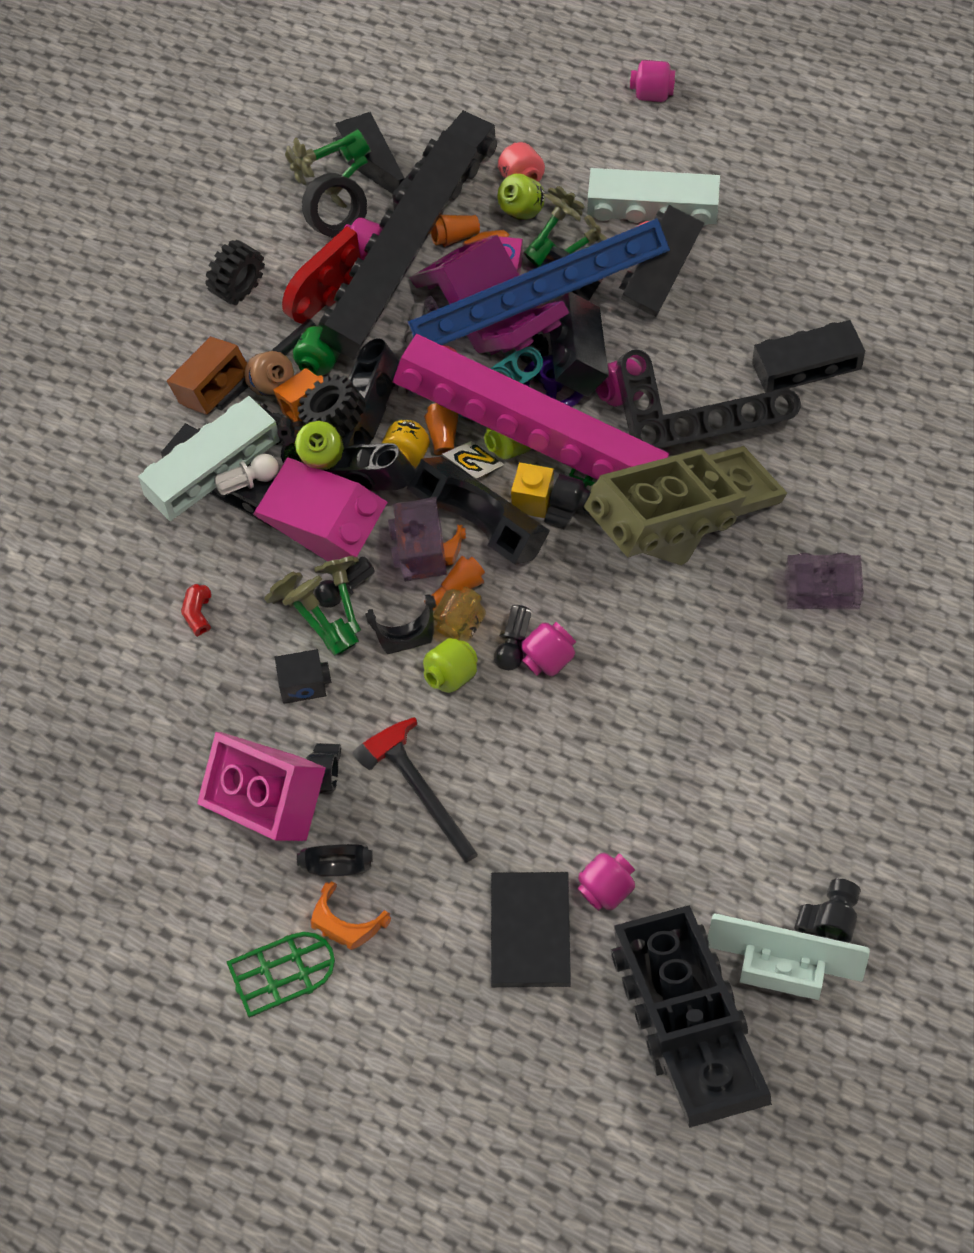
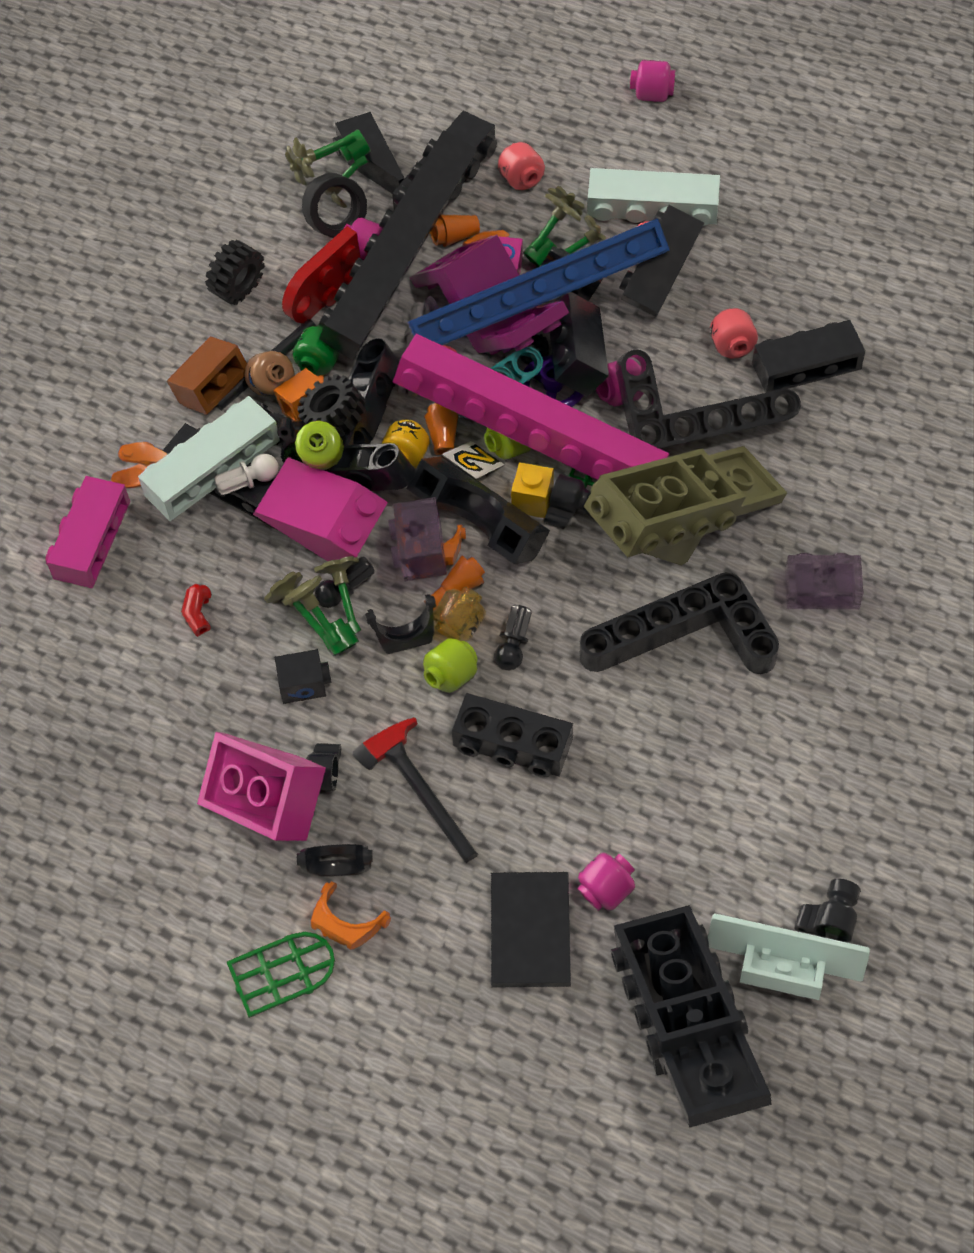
(88, 531): none -> dark pink brick
(141, 453): none -> orange helmet
(506, 720): none -> black brick
(521, 196): lime head -> none
(548, 649): dark pink head -> none
(682, 622): none -> black beam
(732, 331): none -> coral head

